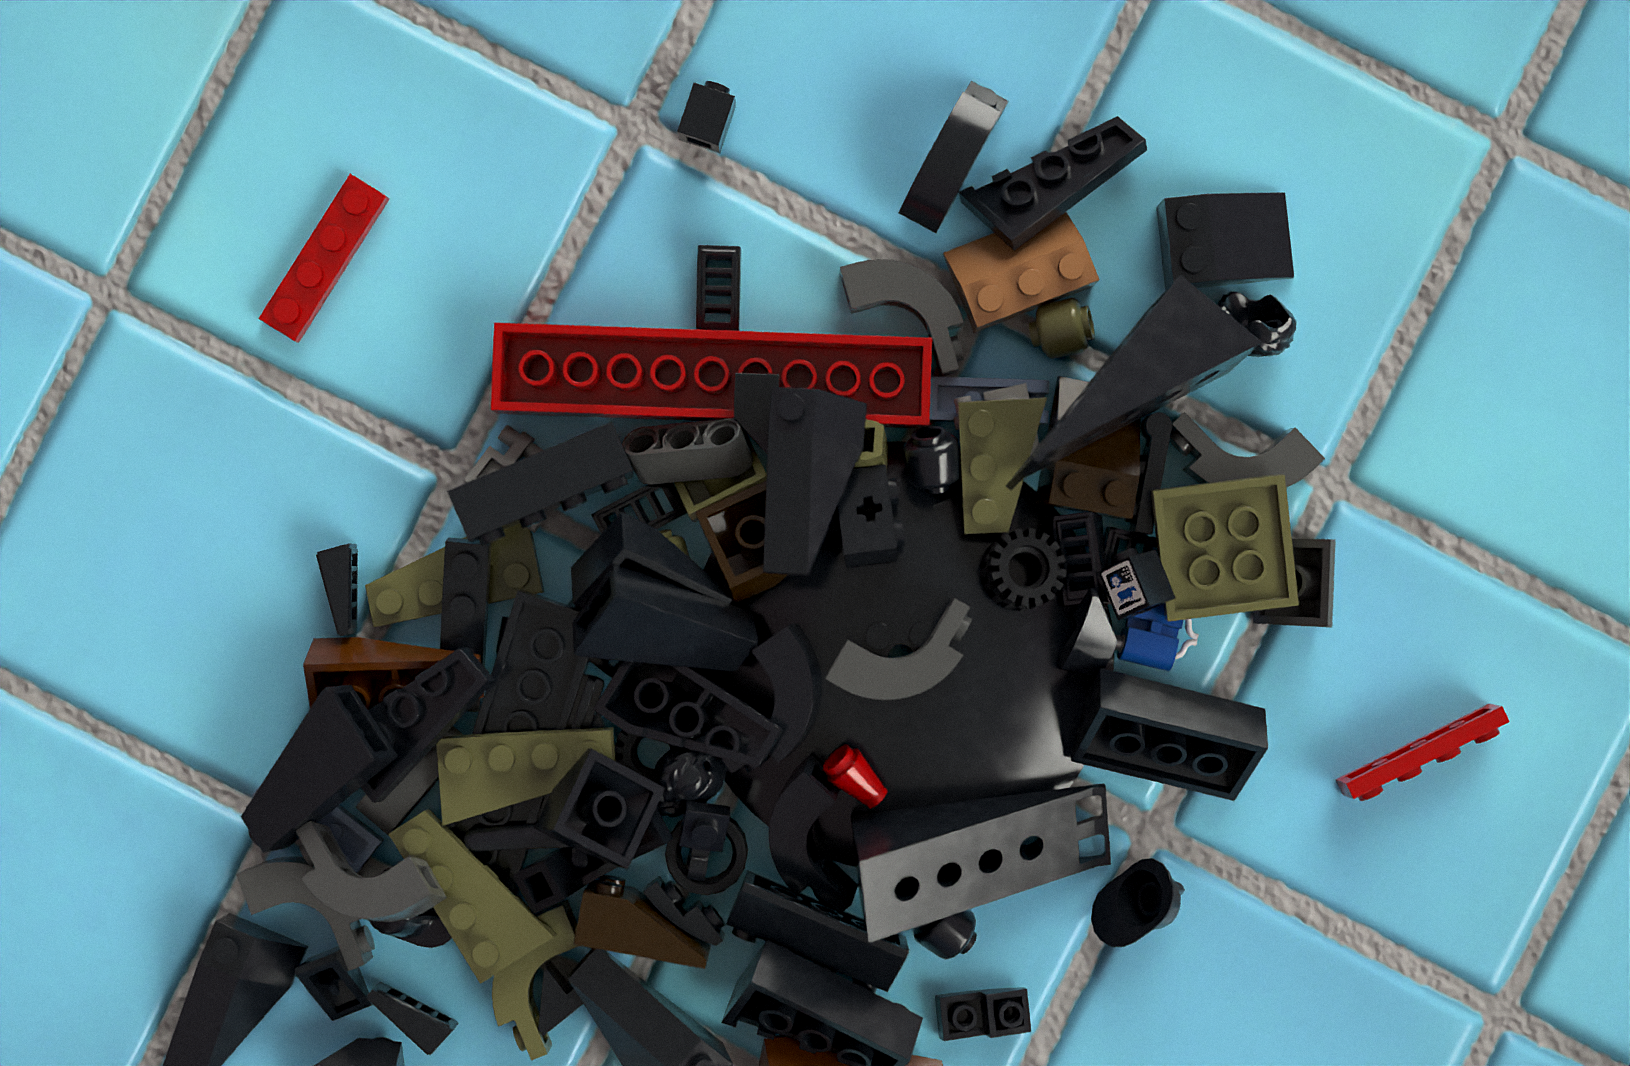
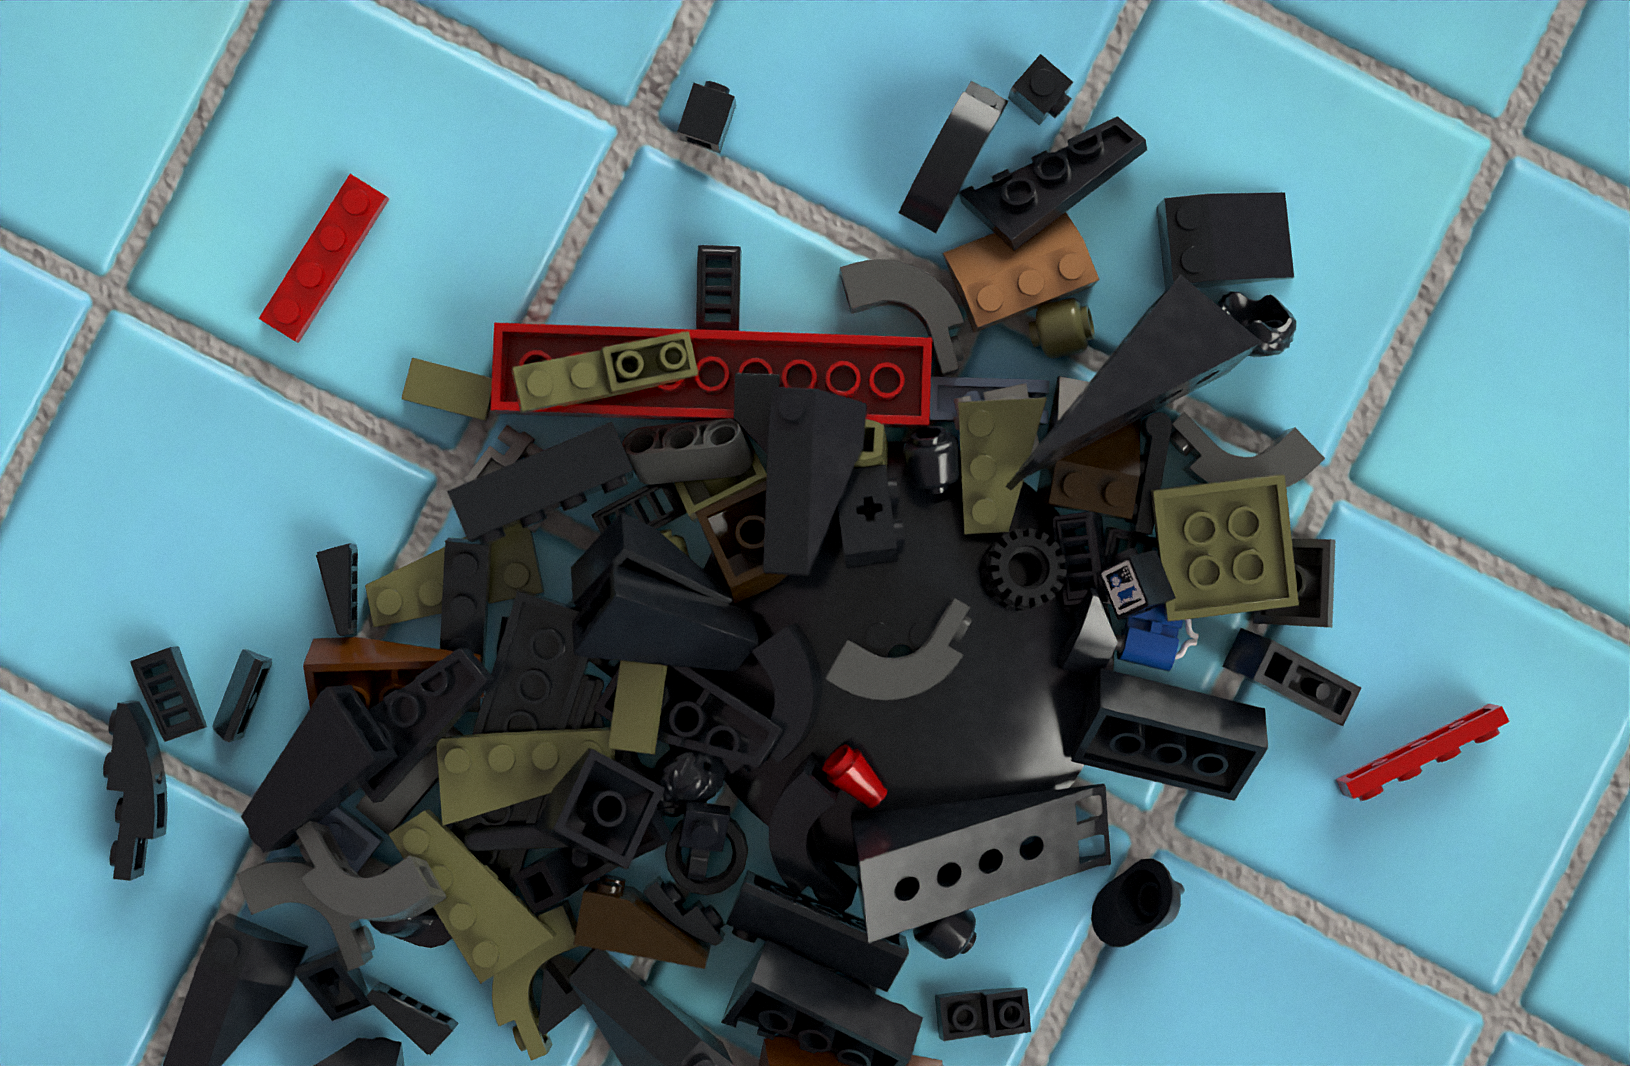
(139, 772): none -> black slope
(155, 699): none -> black slope
(241, 695): none -> black slope
(448, 389): none -> olive tile
(604, 372): none -> olive slope
(637, 707): none -> olive tile
(1041, 90): none -> black brick
(1291, 676): none -> black slope

